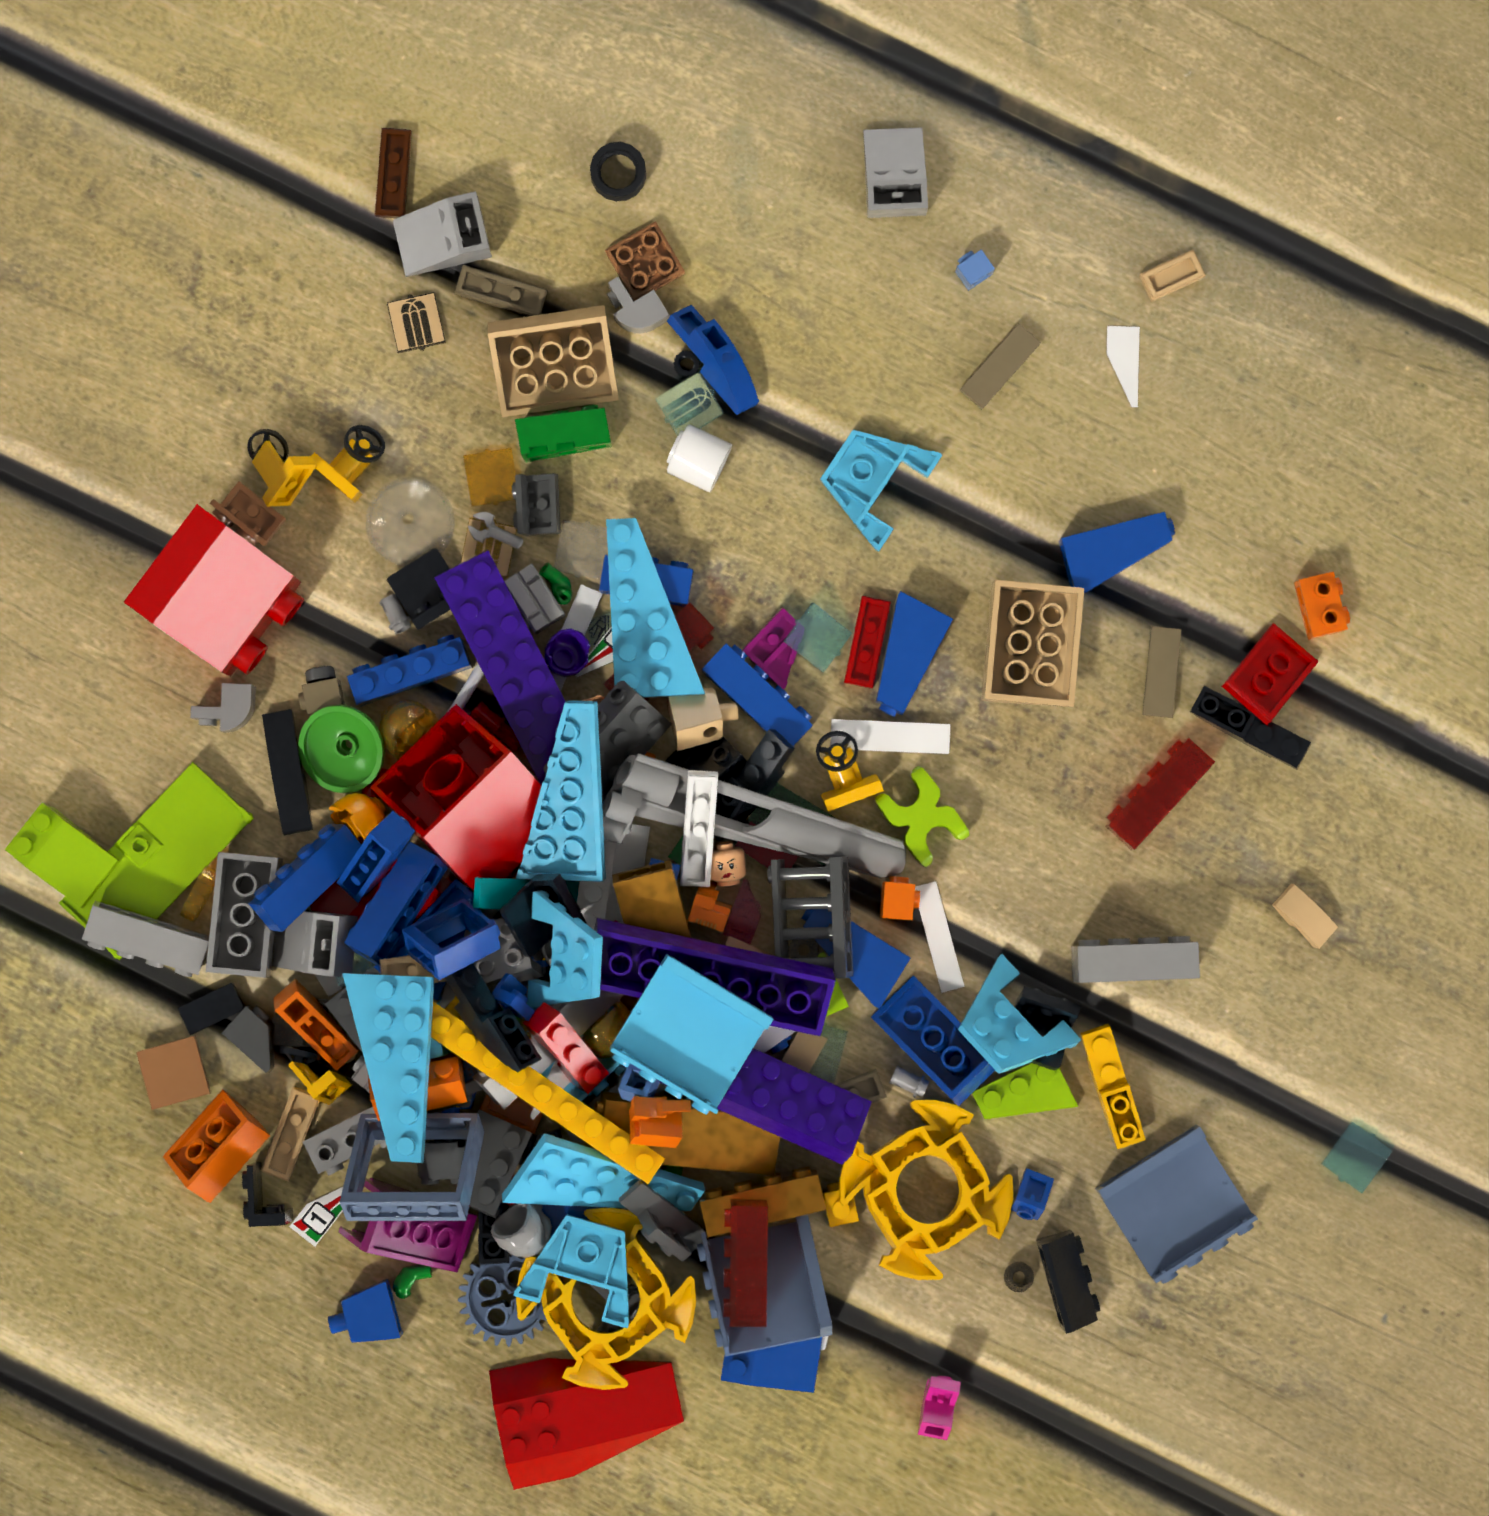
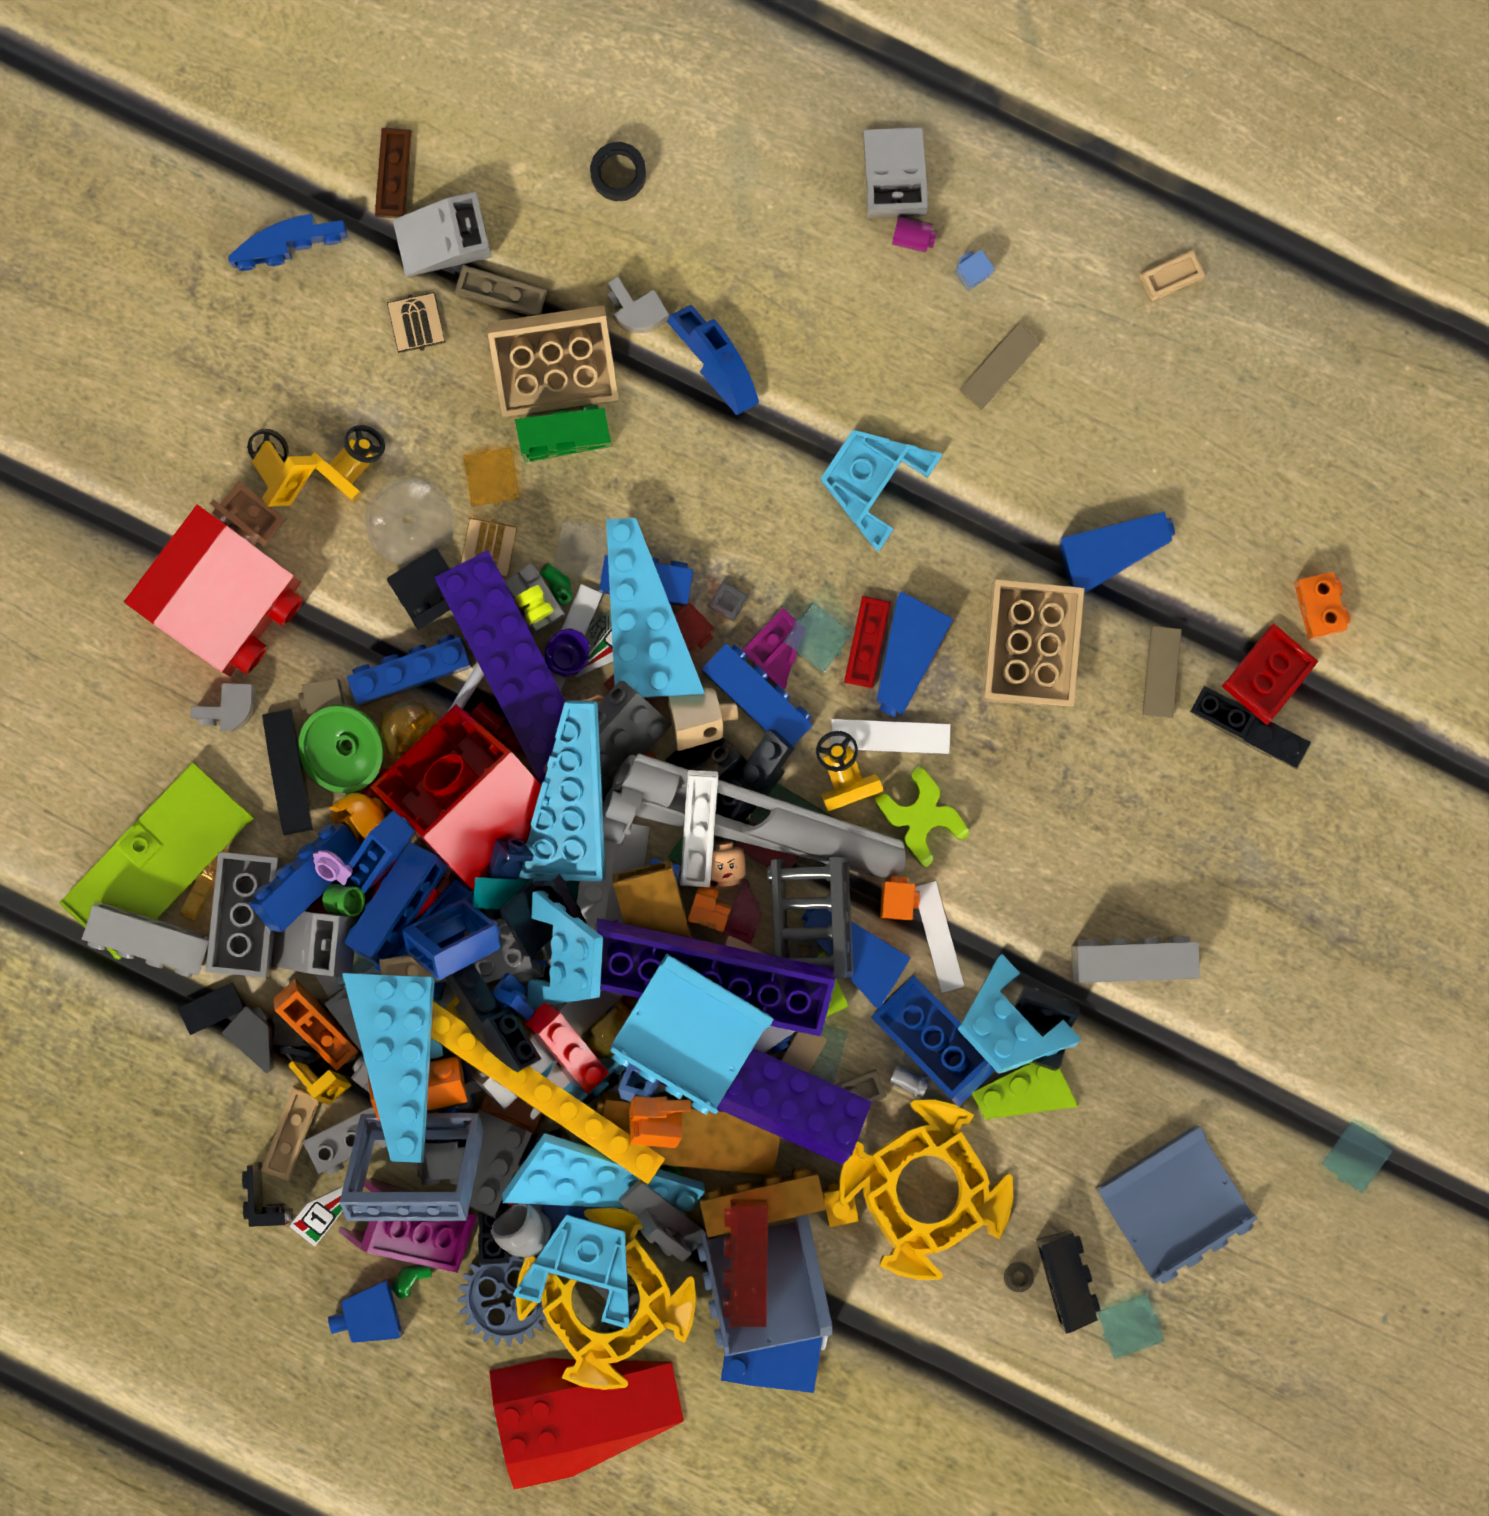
(62, 854): lime slope -> none
(173, 1072): medium nougat tile -> none
(216, 1146): orange slope -> none
(274, 242): none -> blue slope
(319, 674): dark grey tile -> none
(331, 867): none -> lavender animal
(343, 900): none -> bright green wheel
(395, 614): light grey pin -> none
(494, 531): light grey bar -> none
(508, 858): none -> dark blue bracket
(533, 605): none -> neon yellow wheel
(536, 504): dark grey bracket -> none
(645, 261): medium nougat tile -> none
(683, 355): black axle -> none
(689, 404): clear light blue piece -> none
(698, 457): white piece -> none
(728, 601): none -> flat silver tile
(914, 234): none -> magenta brick
(938, 1407): dark pink brick -> none
(1032, 1195): blue bracket -> none
(1112, 1086): yellow slope -> none
(1124, 357): white sticker -> none
(1130, 1326): none -> clear light blue piece
(1159, 794): clear red brick -> none
(1305, 915): tan slope -> none

